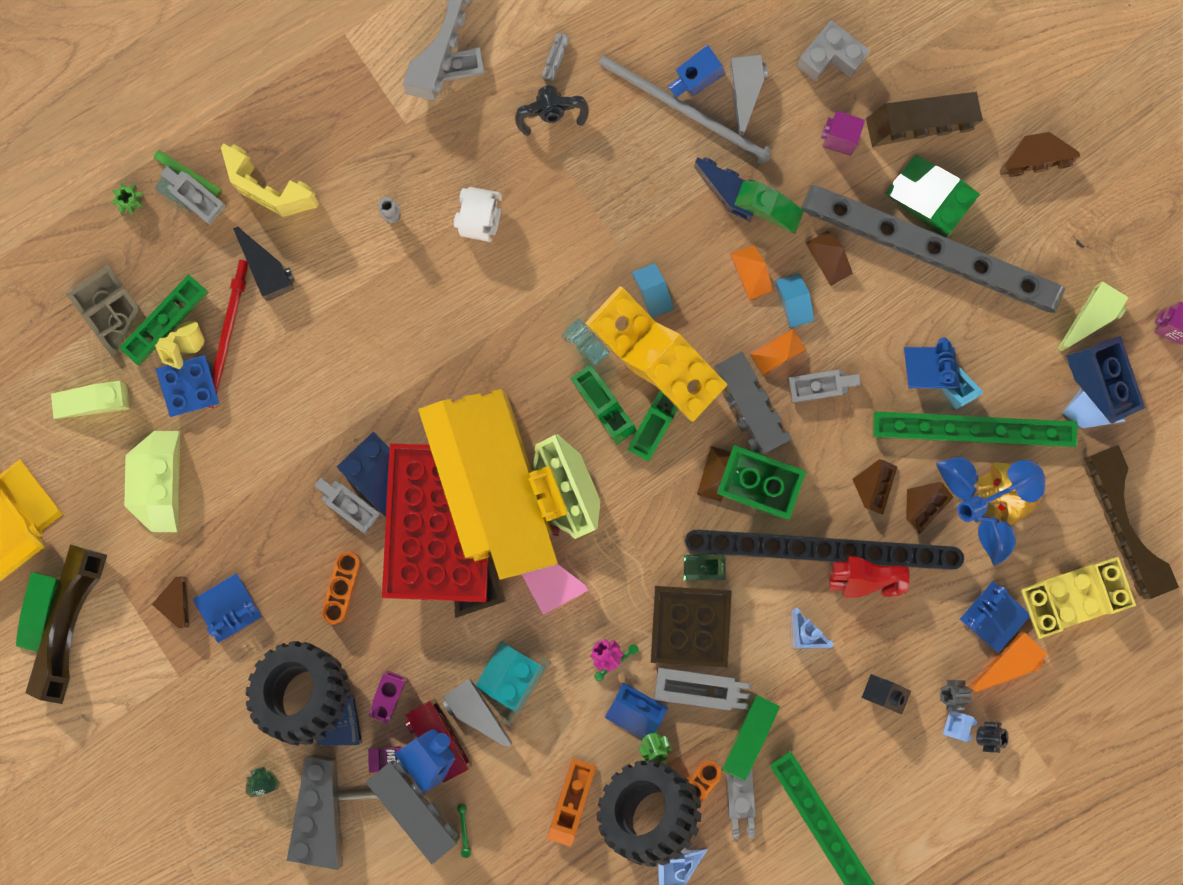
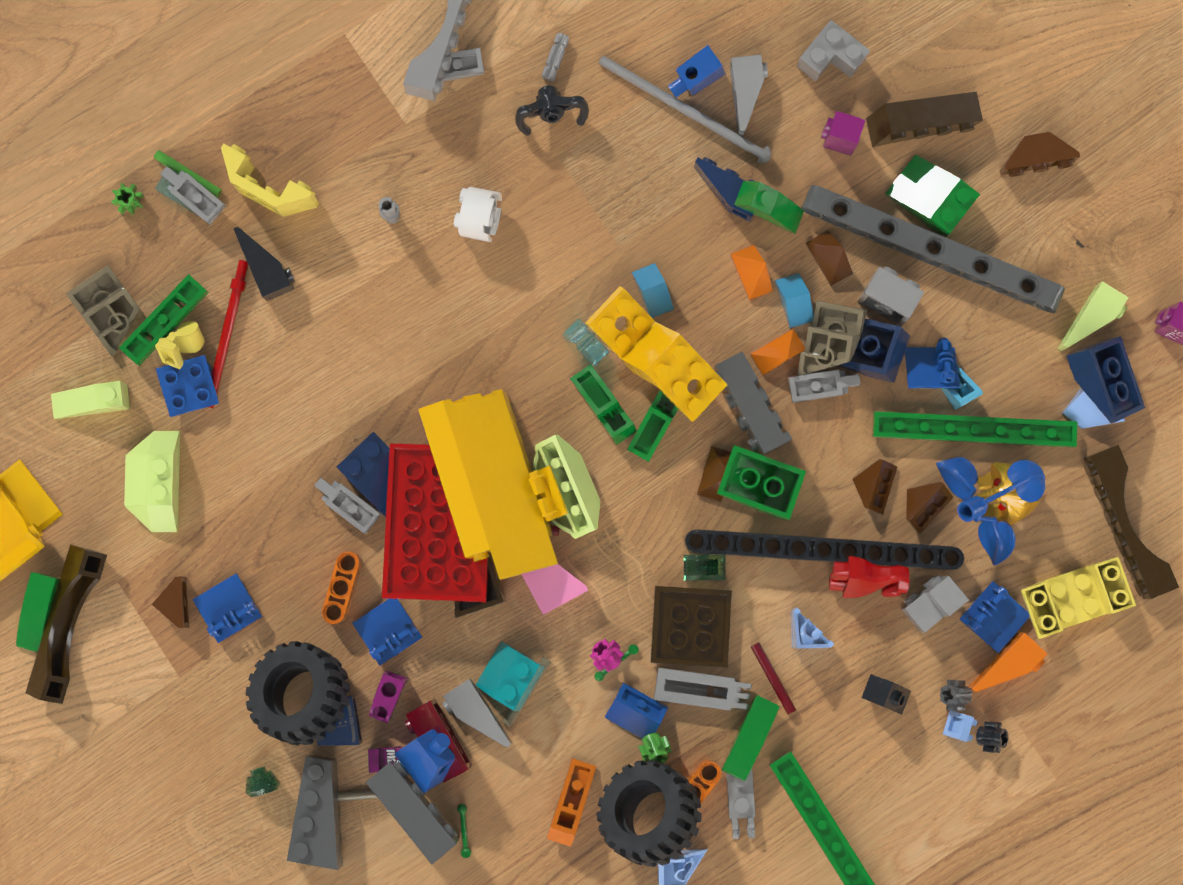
(387, 630): none -> blue hinge
(773, 678): none -> dark red bar
(831, 337): none -> dark tan slope
(879, 351): none -> dark blue slope
(891, 295): none -> light grey brick
(937, 600): none -> light grey brick

